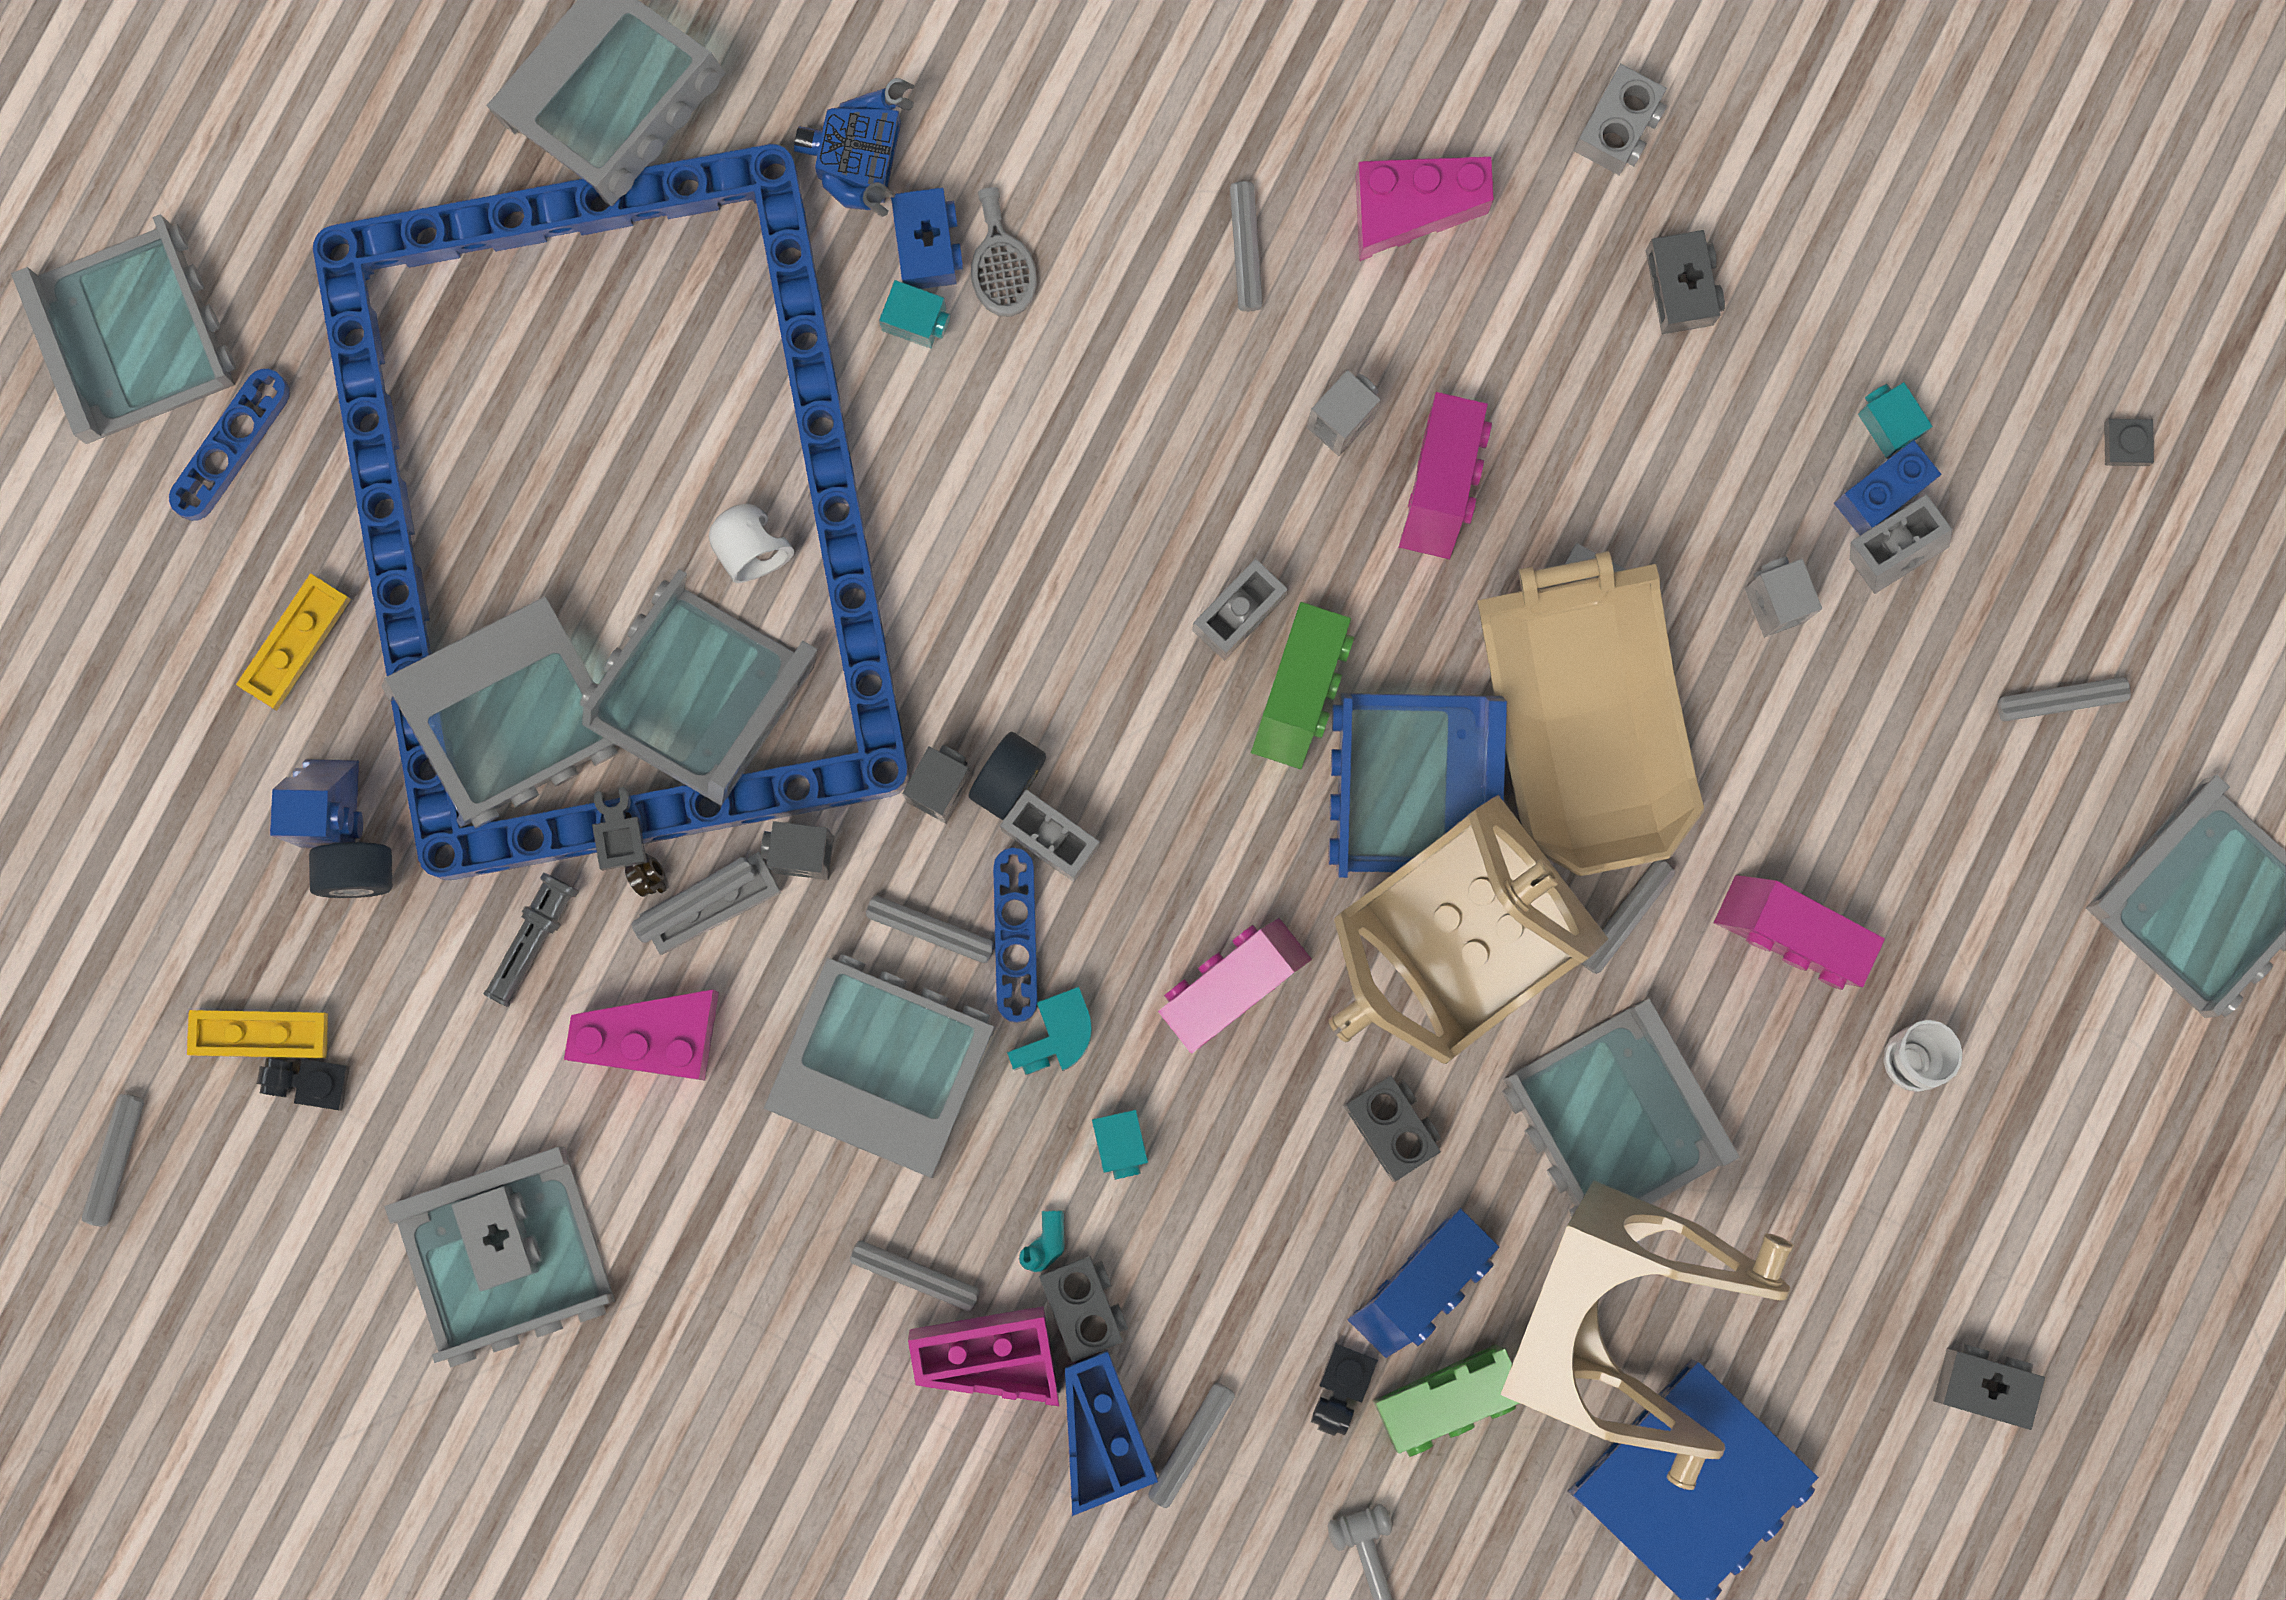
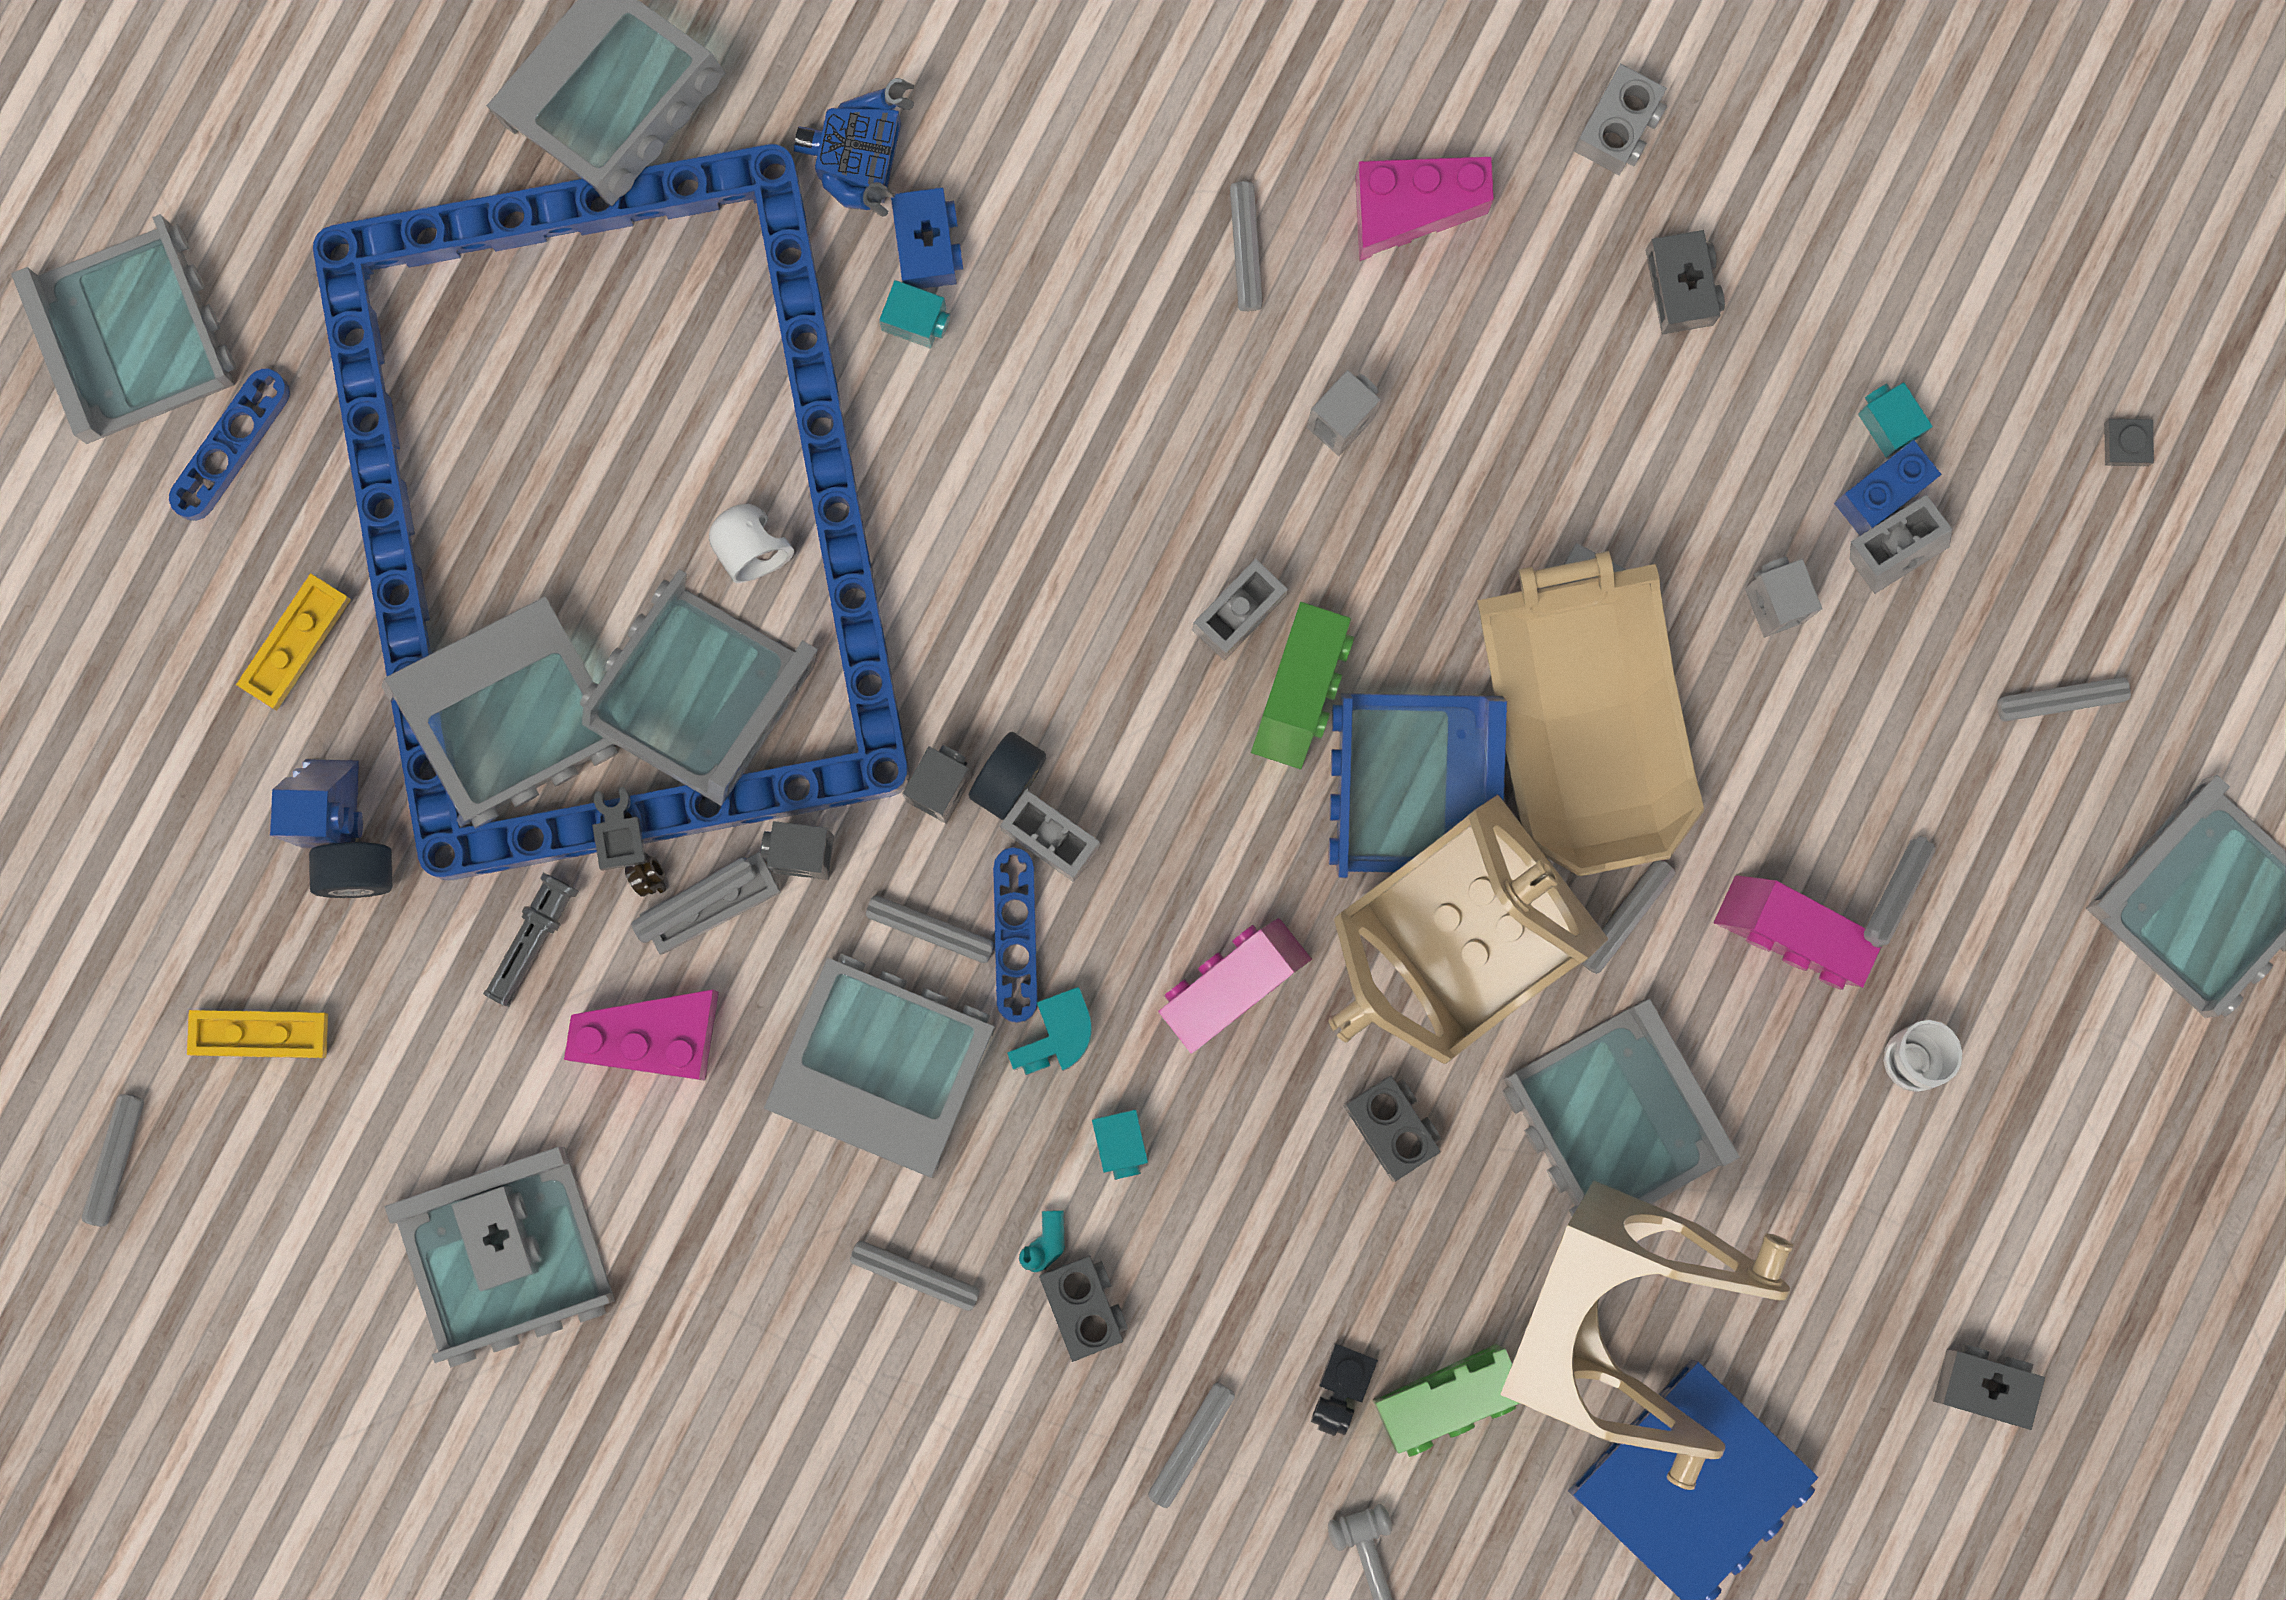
(316, 1084): black plate -> none
(988, 1355): dark pink wedge -> none
(989, 198): light grey piece -> none
(1103, 1436): blue wedge -> none
(1426, 1285): blue wedge -> none
(1445, 475): dark pink wedge -> none
(1899, 892): none -> light grey axle

